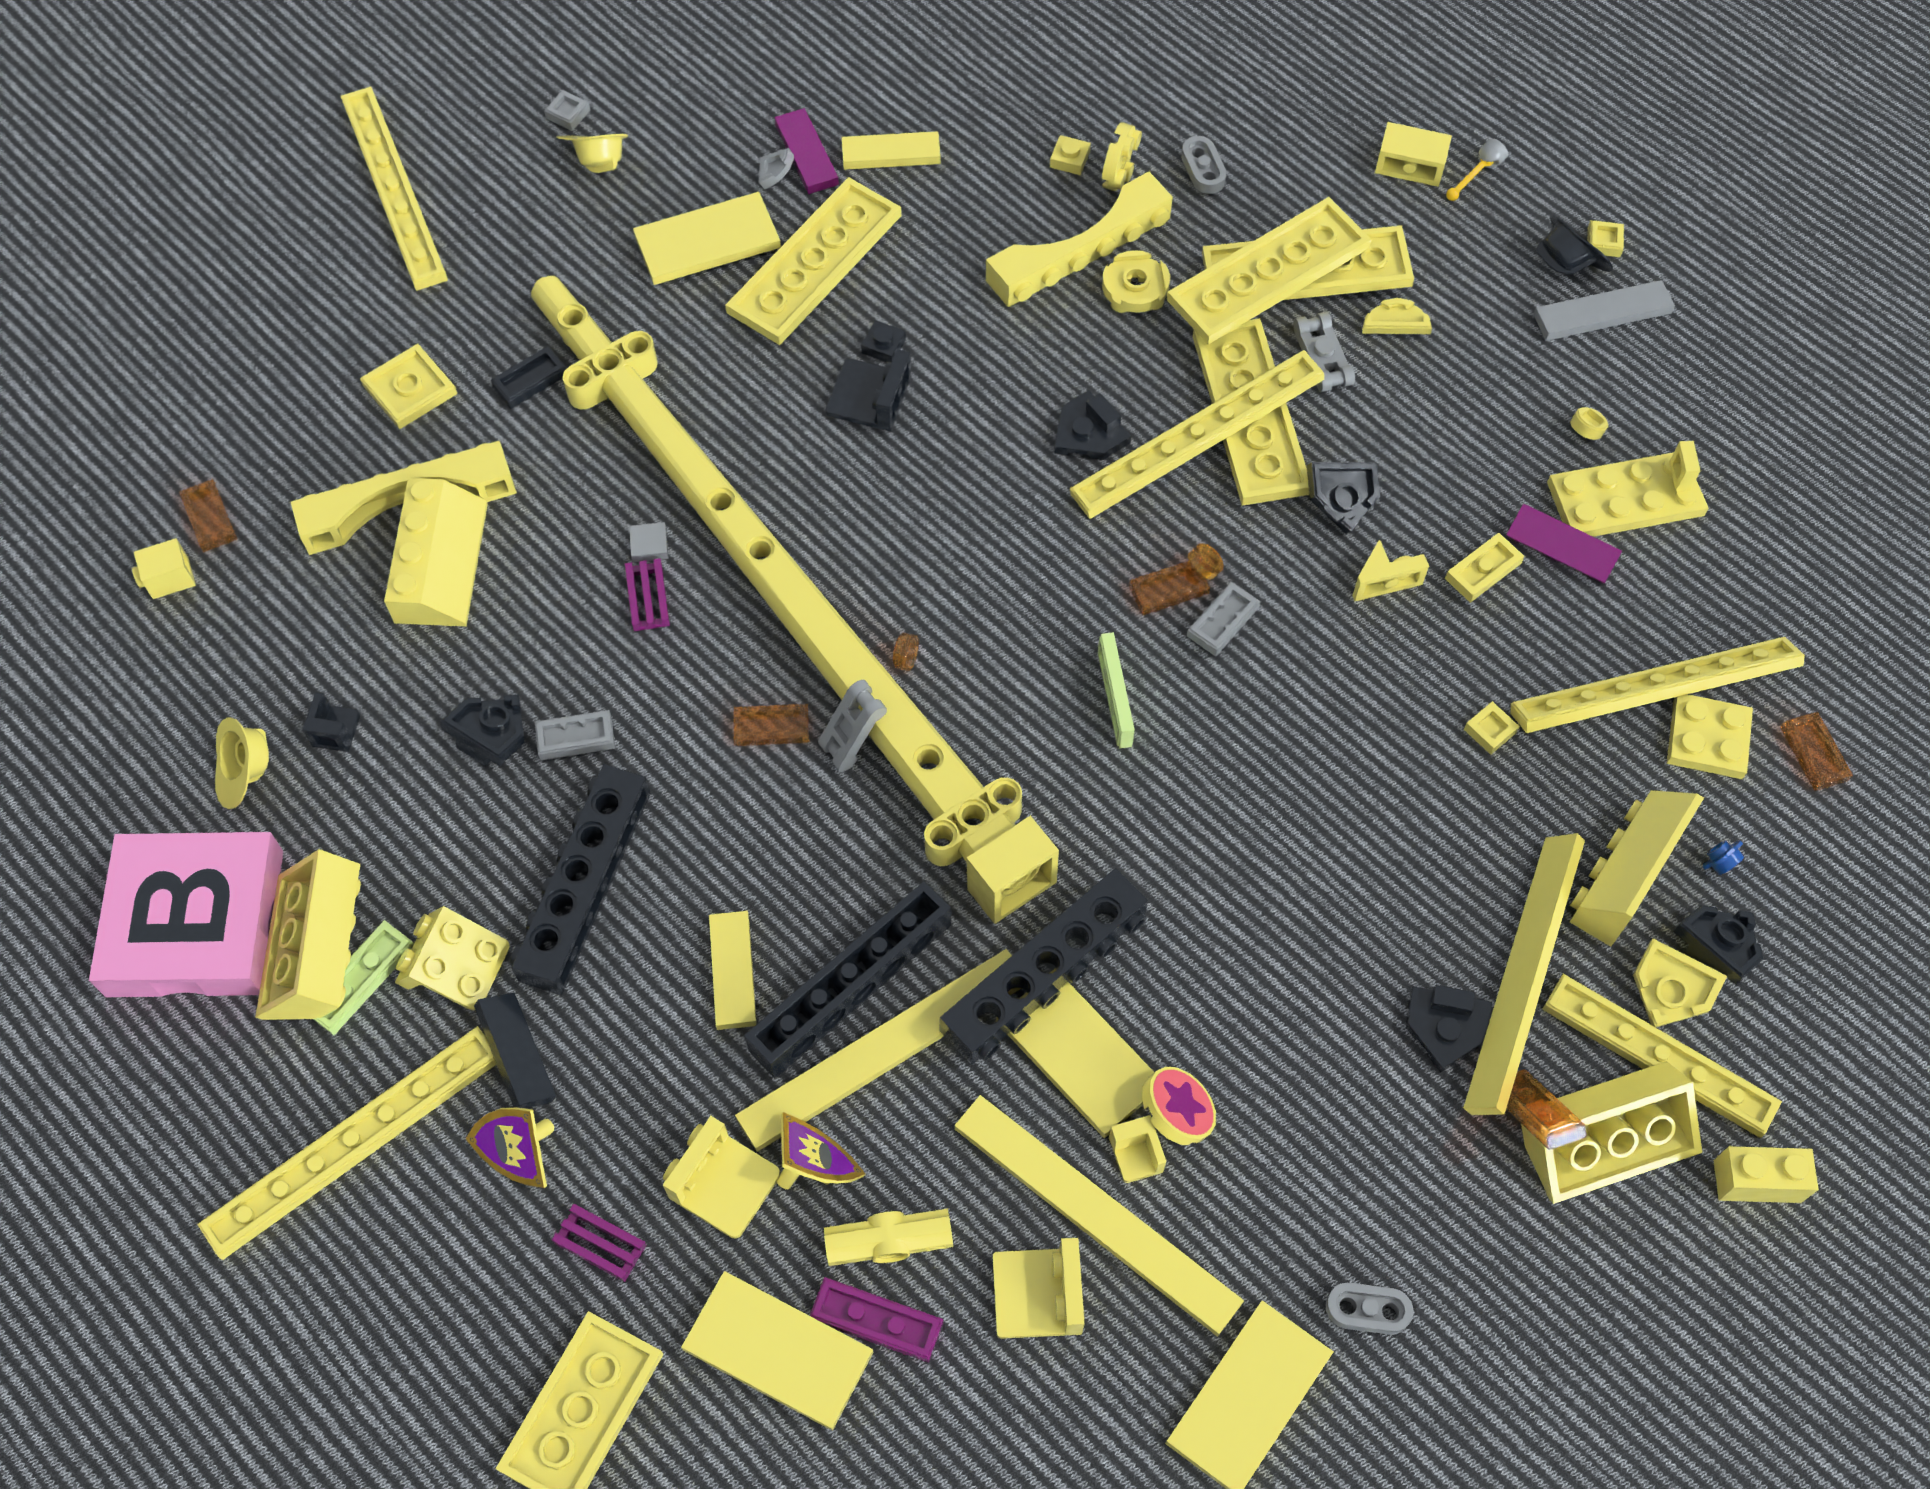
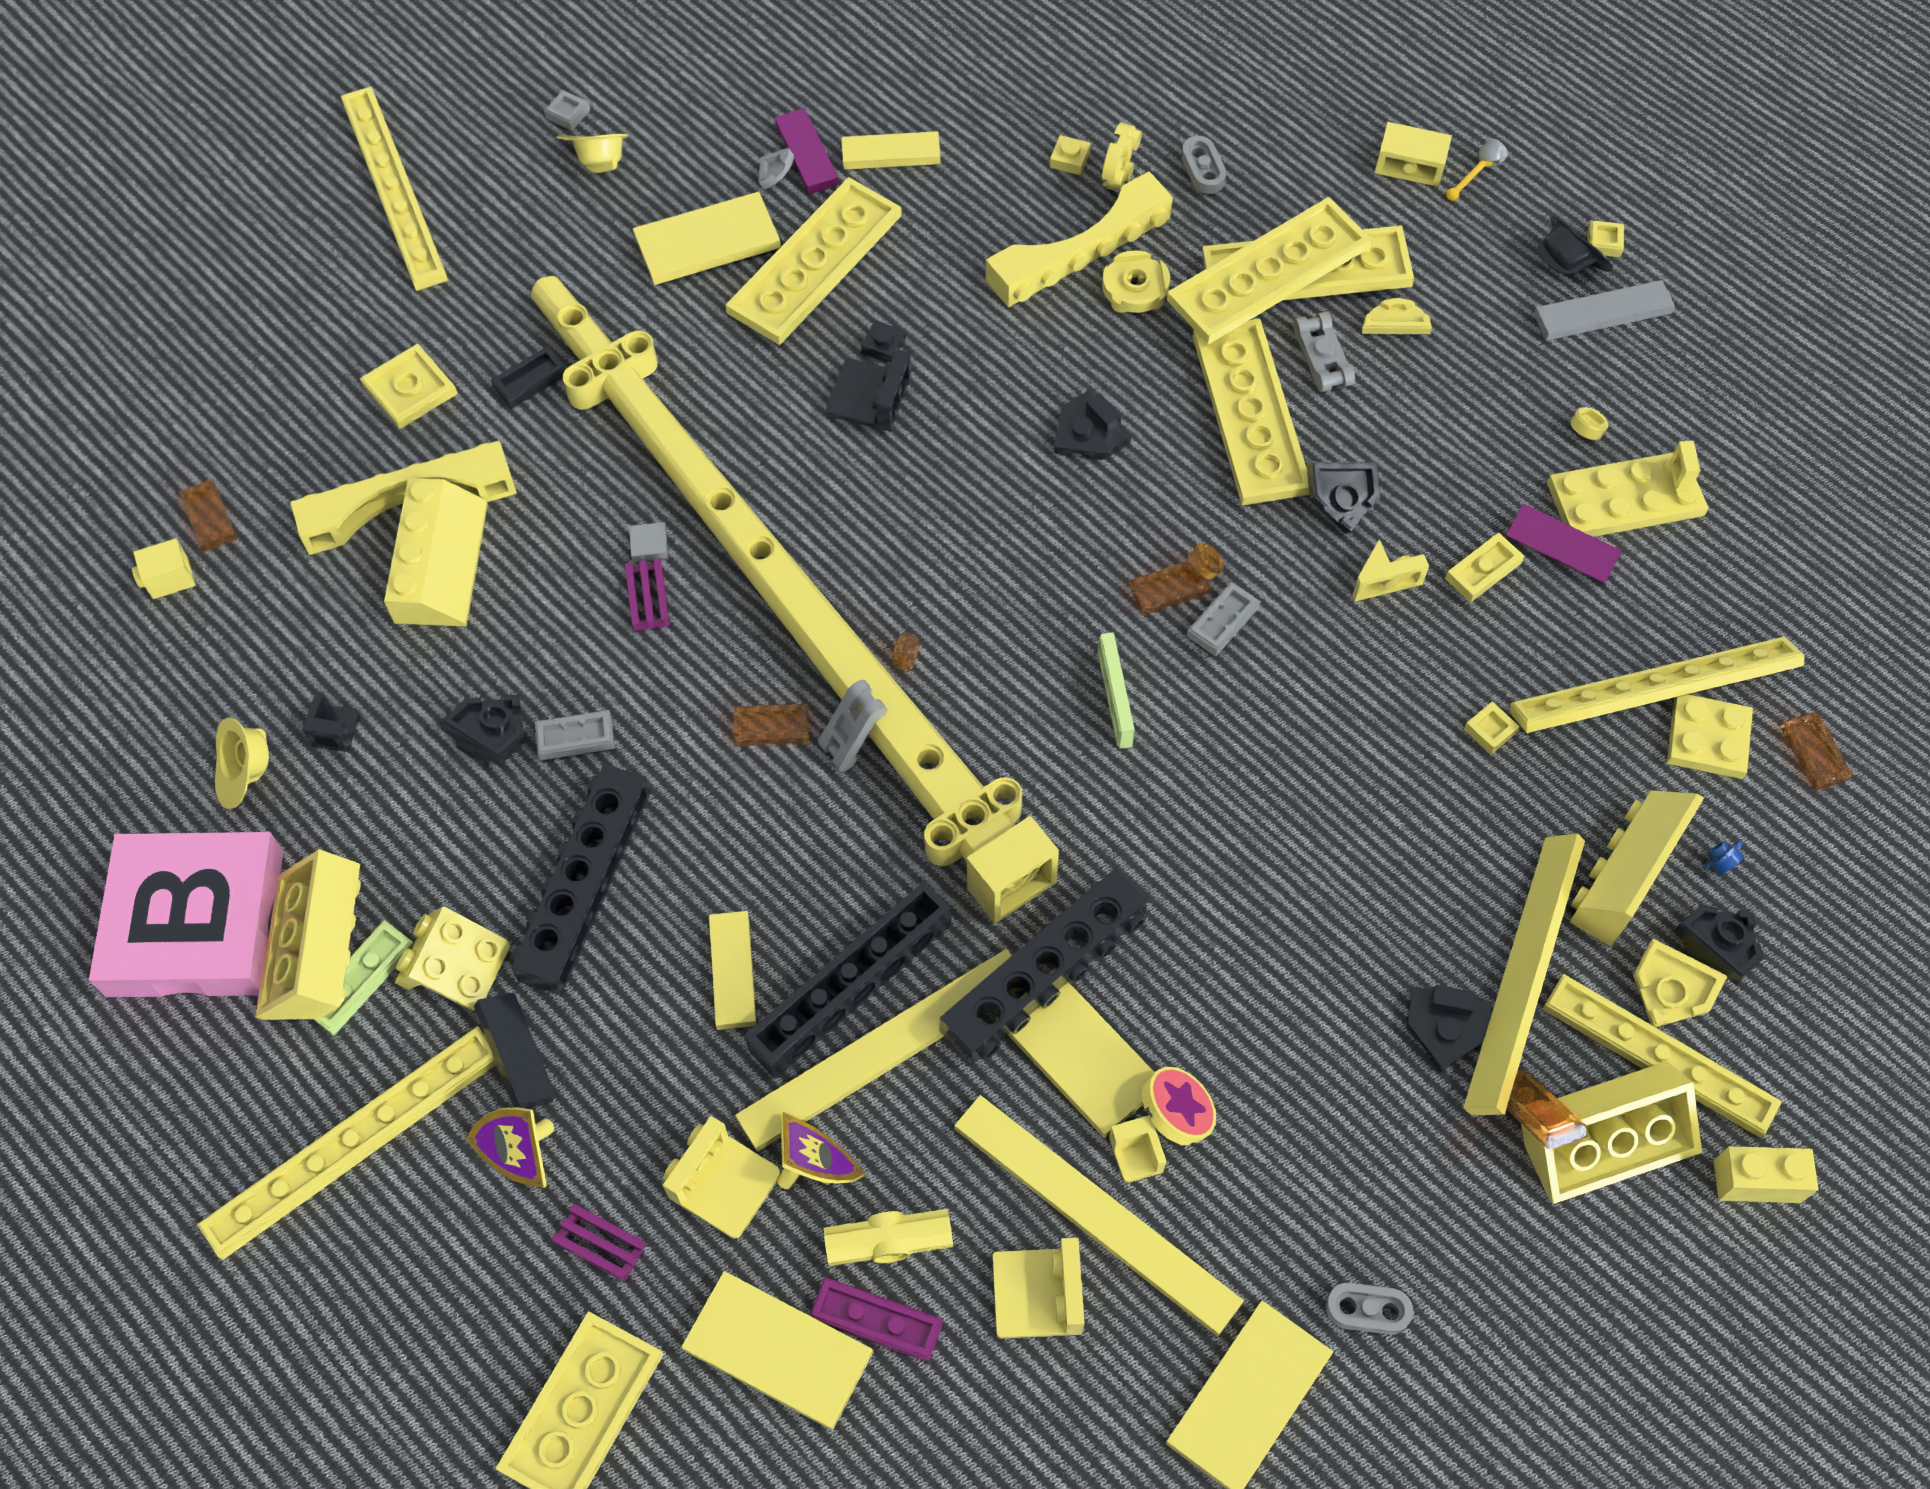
(1196, 434): light yellow tile -> none

